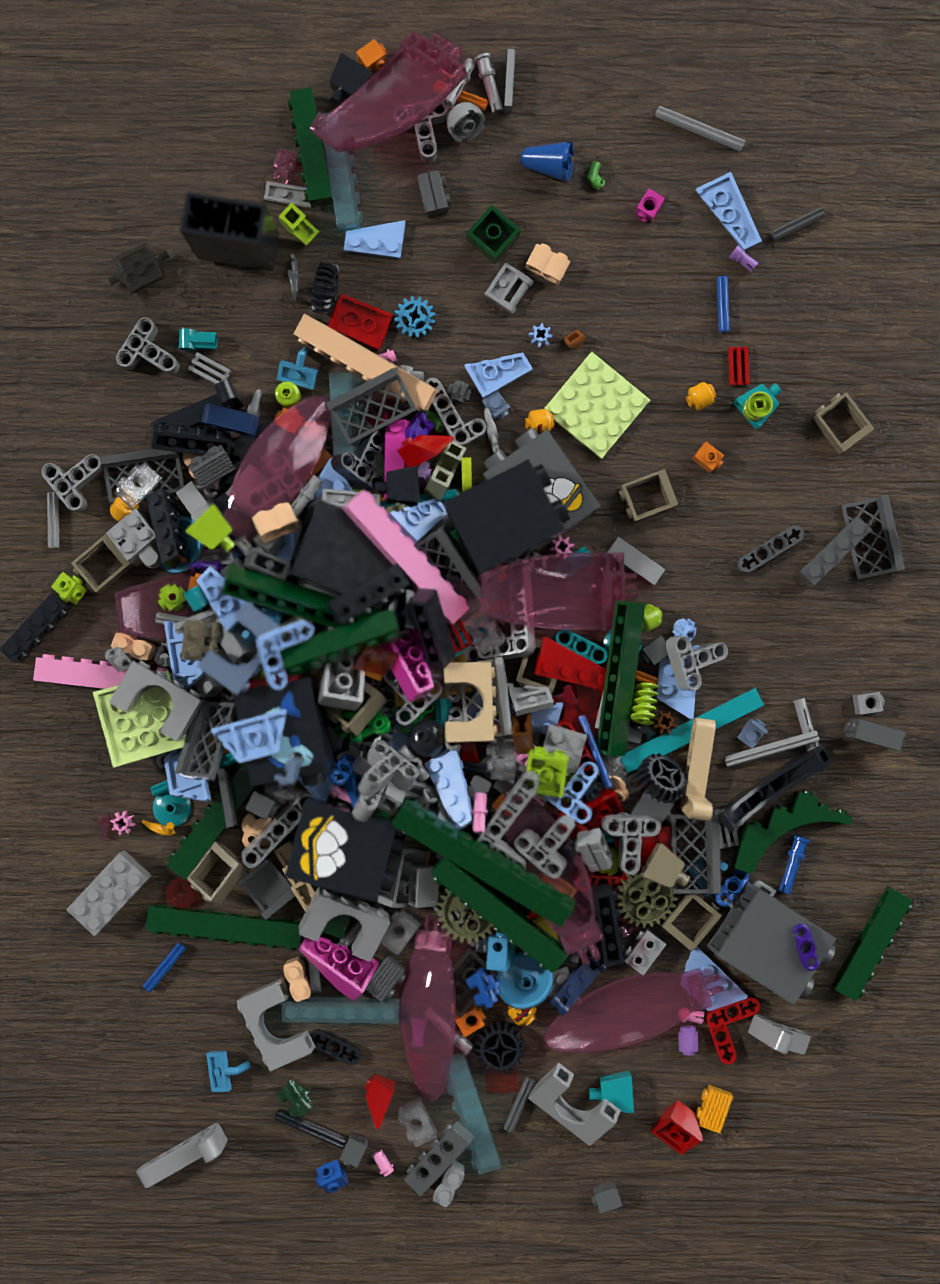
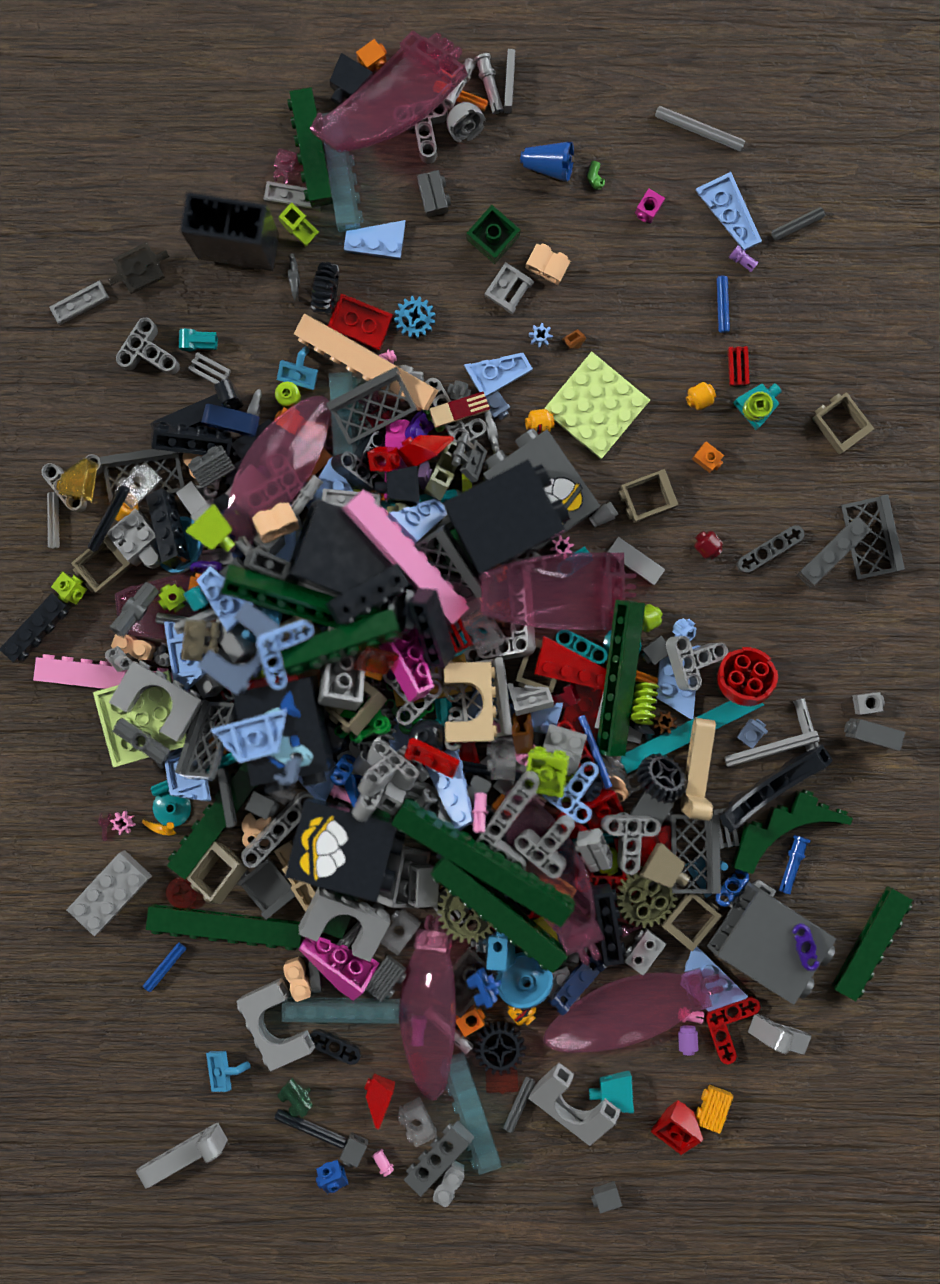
(78, 481): none -> clear yellow slope
(79, 302): none -> light grey tile
(108, 518): none -> black axle
(132, 733): none -> dark grey piece
(134, 609): none -> dark grey piece
(383, 458): none -> red brick
(432, 757): none -> red plate
(459, 409): none -> tile
(472, 460): none -> dark grey plate
(604, 514): none -> light grey cone
(708, 544): none -> dark red head
(747, 668): none -> red cylinder

